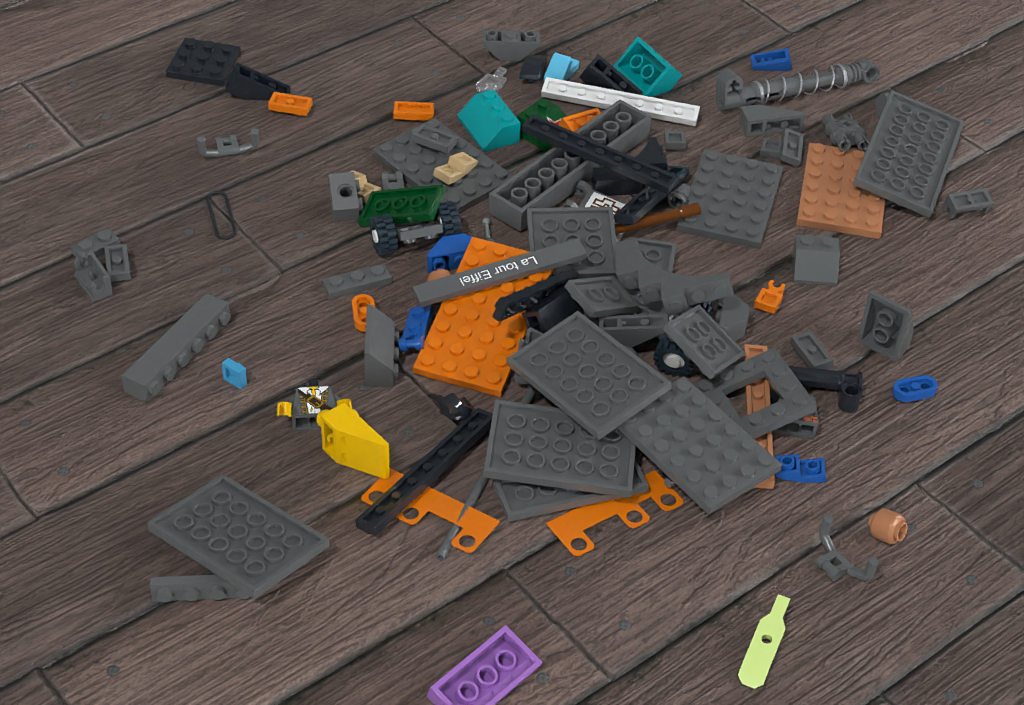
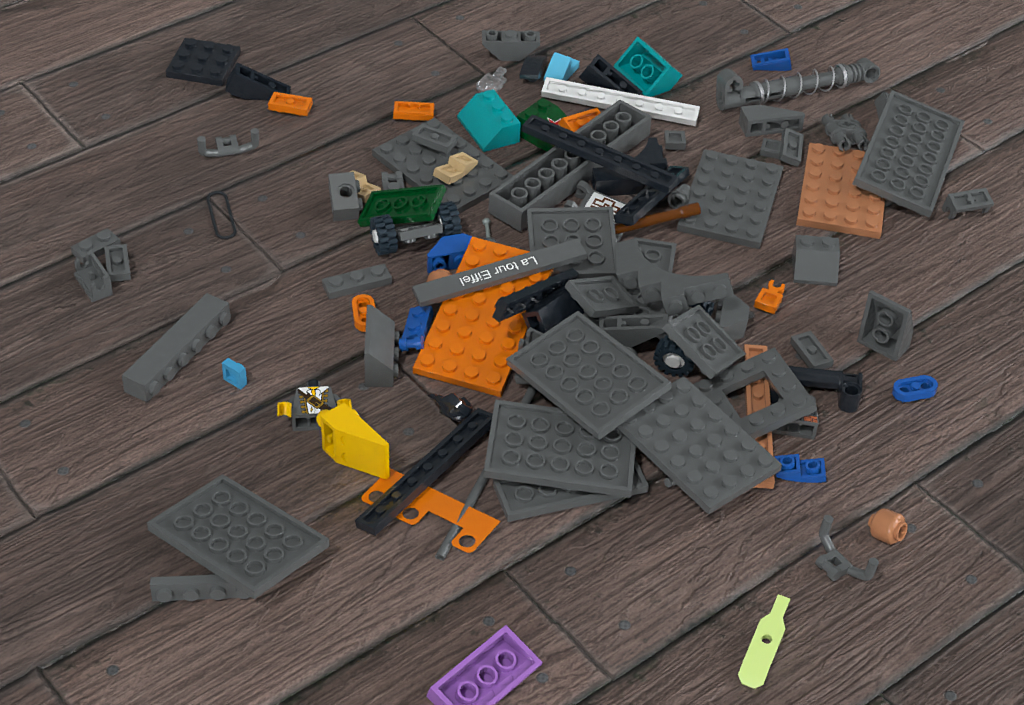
(575, 521): orange piece -> none

